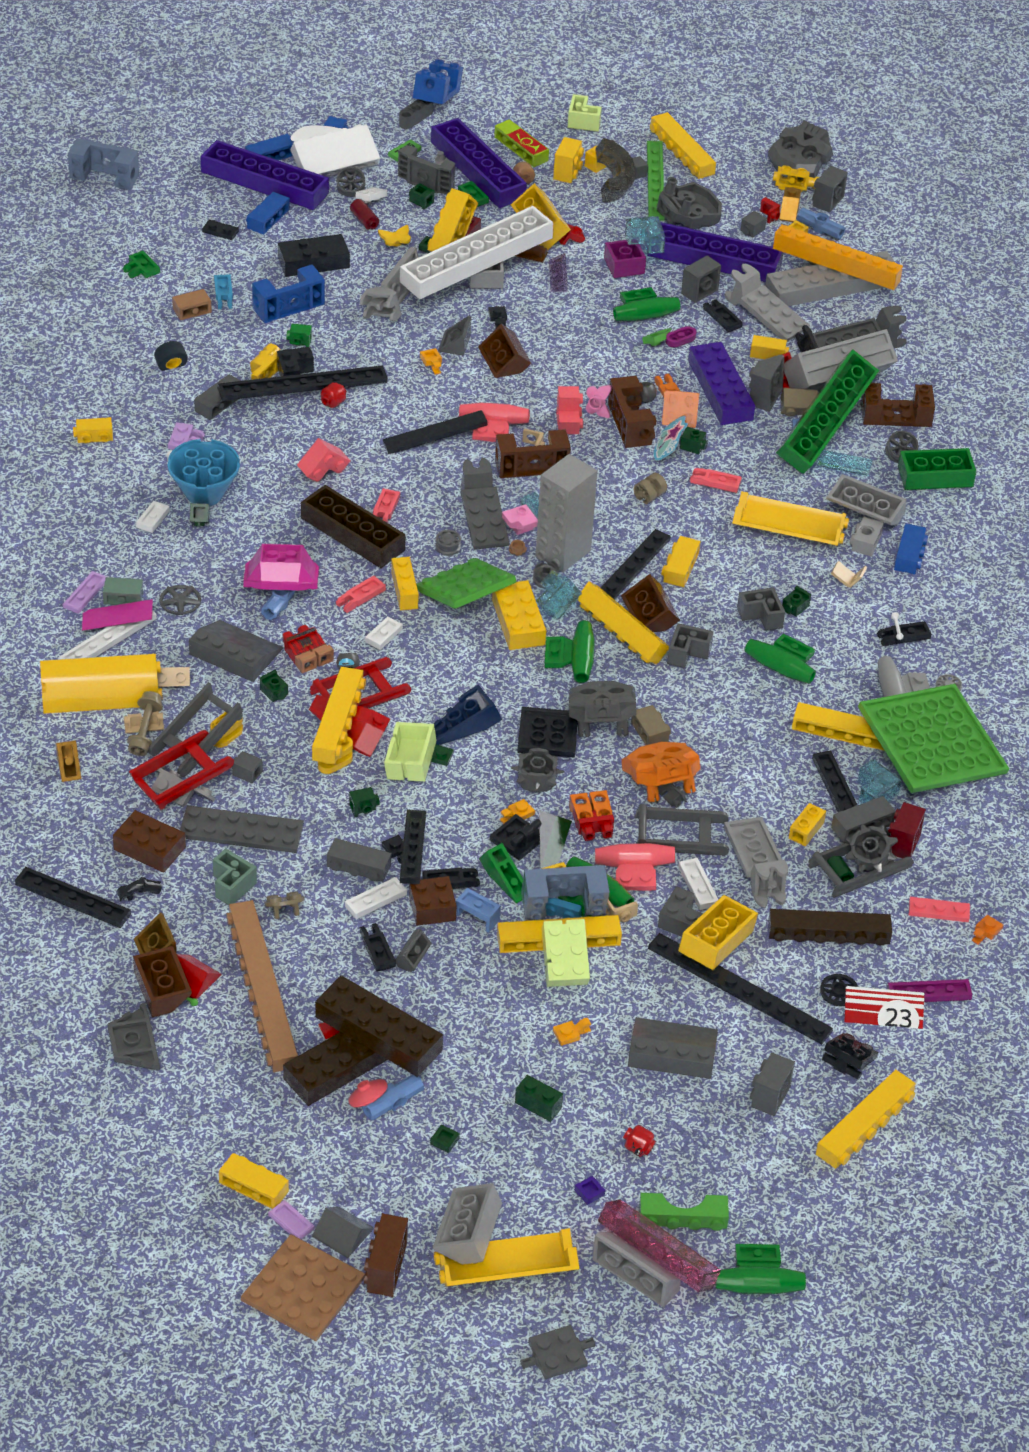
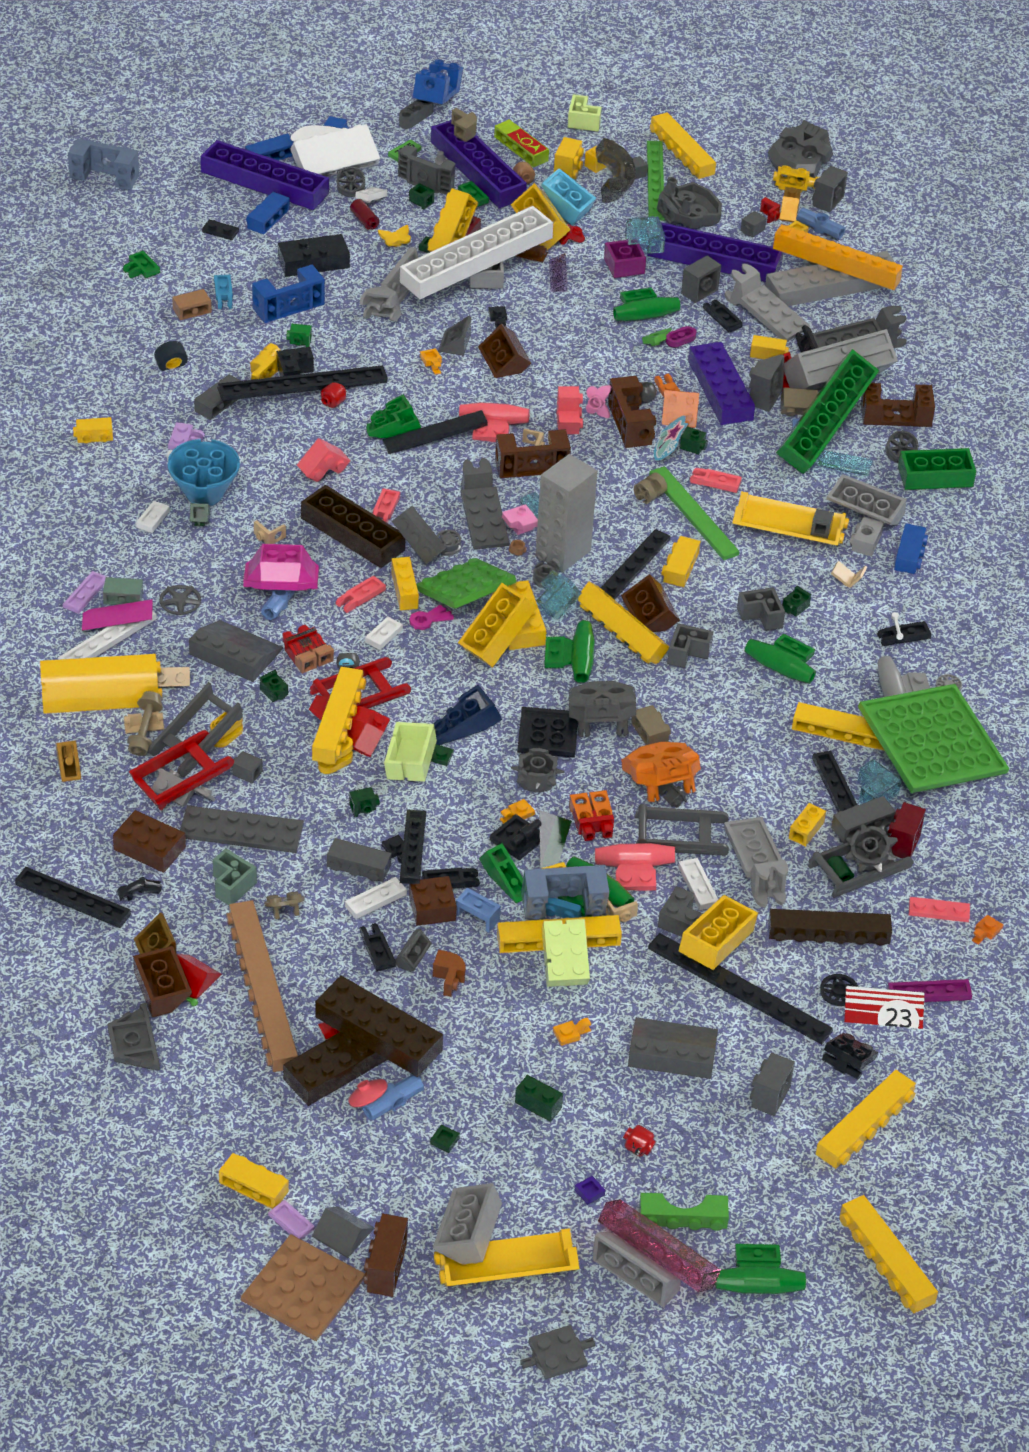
(267, 536): none -> tan bracket
(393, 420): none -> green brick
(419, 534): none -> dark grey brick
(423, 620): none -> dark pink piece
(451, 968): none -> dark orange brick
(464, 124): none -> dark tan brick
(497, 625): none -> yellow brick
(568, 196): none -> medium azure slope
(697, 516): none -> bright green tile
(822, 523): none -> dark grey brick
(888, 1254): none -> yellow brick

